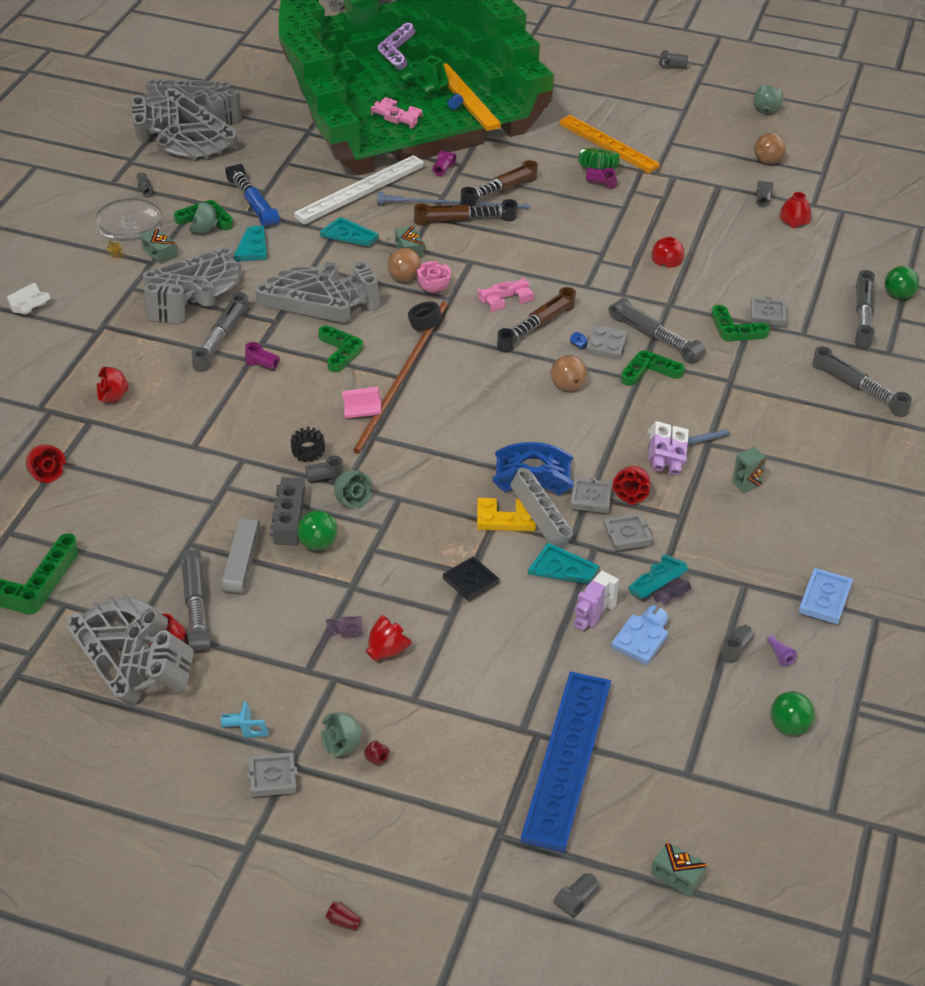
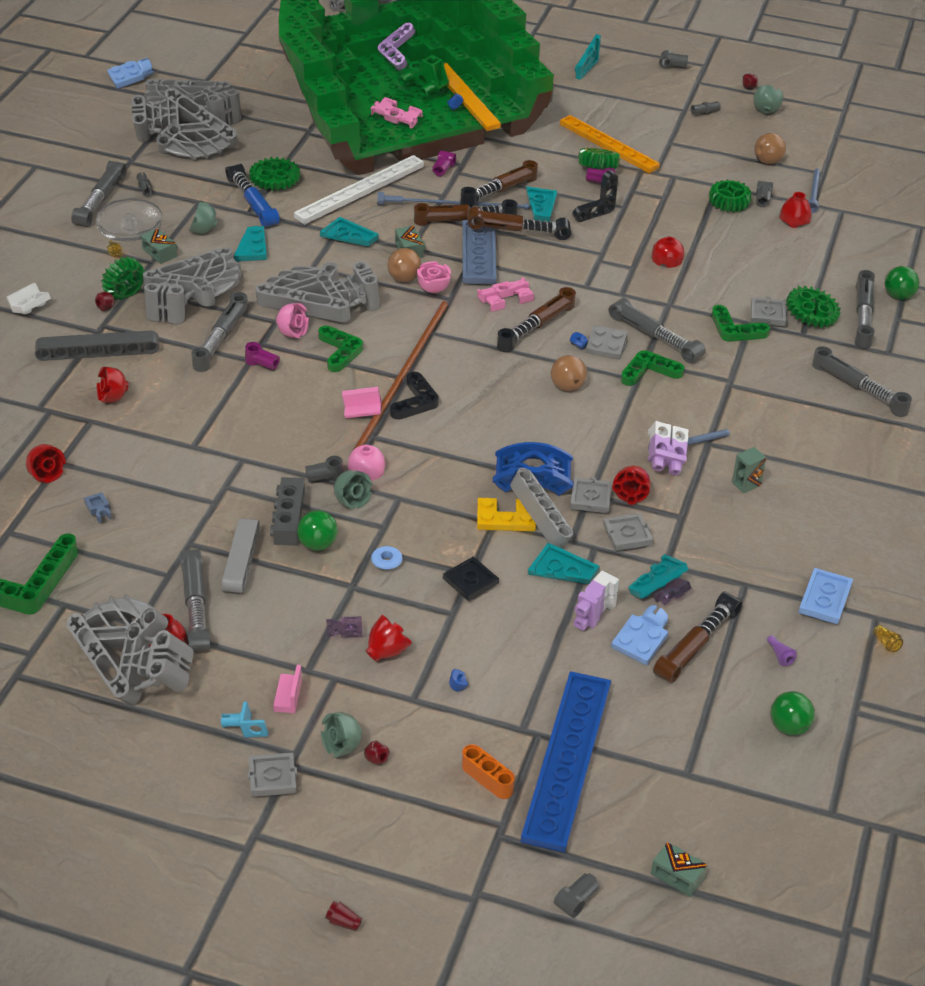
(96, 345): none -> dark grey beam
(98, 505): none -> sand blue plate
(101, 190): none -> dark grey piece
(104, 301): none -> dark red piece
(123, 278): none -> green gear
(130, 72): none -> light blue plate
(187, 214): green beam -> none
(274, 173): none -> green gear
(288, 692): none -> bright pink panel
(292, 320): none -> bright pink cylinder
(306, 436): black tyre -> none
(367, 460): none -> bright pink cylinder
(386, 552): none -> light blue piece
(402, 409): none -> black beam
(425, 315): black tyre -> none
(458, 680): none -> blue piece
(478, 218): none -> piece
(479, 255): none -> sand blue plate
(488, 771): none -> orange beam
(541, 202): none -> teal wing
(589, 58): none -> teal wing
(606, 202): none -> black beam
(670, 666): none -> reddish brown piece
(705, 107): none -> dark grey pin
(730, 195): none -> green gear
(736, 643): dark grey piece -> none
(750, 81): none -> dark red piece
(806, 301): none -> green gear
(813, 202): none -> sand blue piece
(889, 639): none -> clear yellow cone

